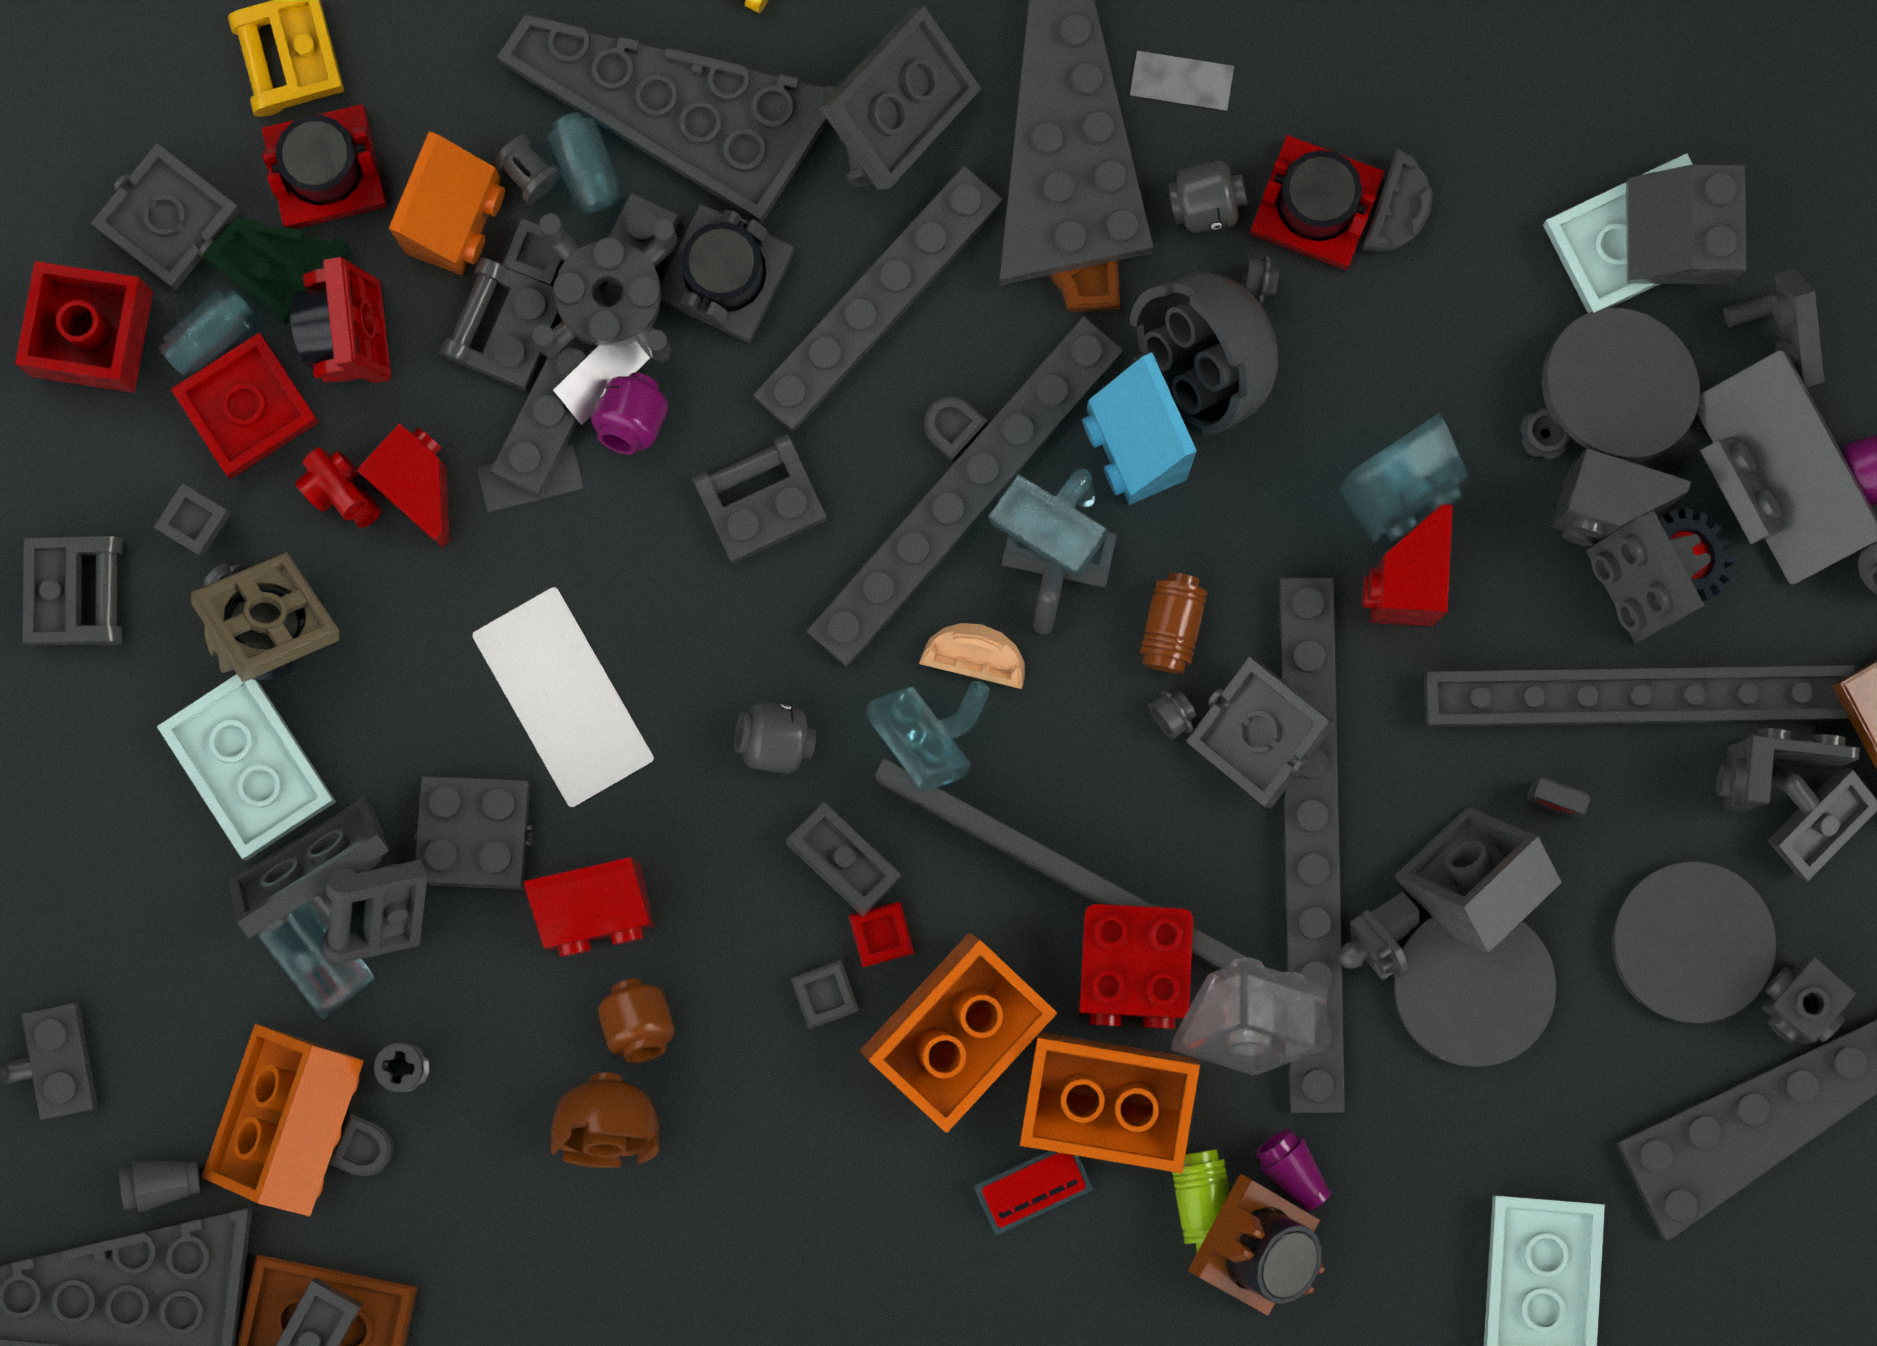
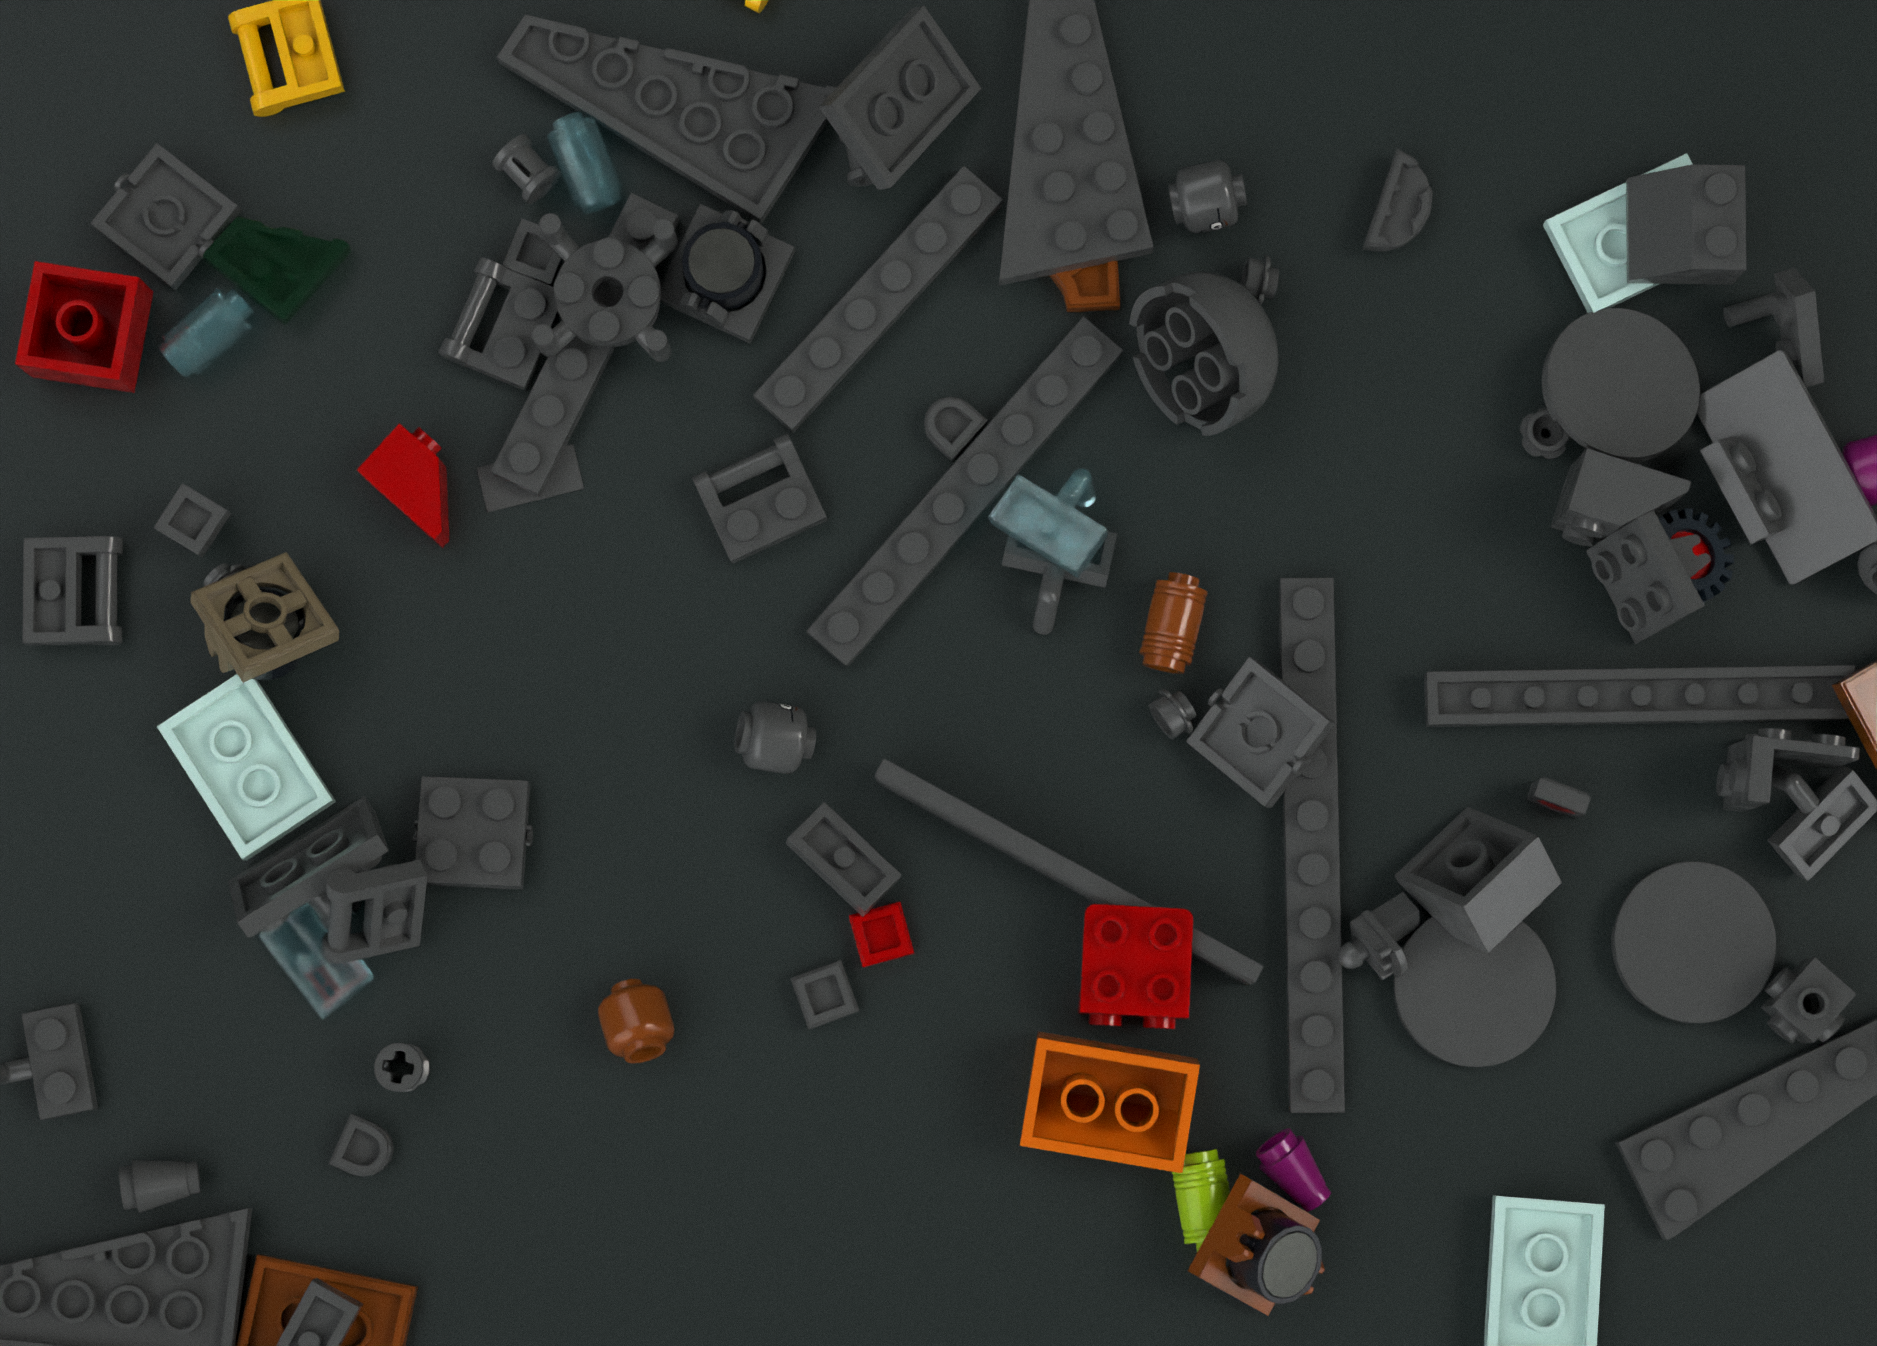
(244, 405): red plate -> none
(282, 1120): orange slope -> none
(322, 163): piece -> none
(331, 483): red plate -> none
(341, 333): red piece -> none
(446, 206): orange slope -> none
(562, 697): white sticker -> none
(586, 382): flat silver sticker -> none
(590, 906): red slope -> none
(603, 1122): dark orange cylinder -> none
(629, 413): magenta head -> none
(922, 740): clear light blue plate -> none
(958, 1032): orange slope -> none
(976, 653): light nougat plate -> none
(1032, 1189): red slope -> none
(1140, 432): medium azure slope -> none
(1181, 80): flat silver sticker -> none
(1254, 1018): clear slope -> none
(1317, 199): piece -> none
(1405, 480): clear light blue slope -> none
(1413, 576): red slope -> none

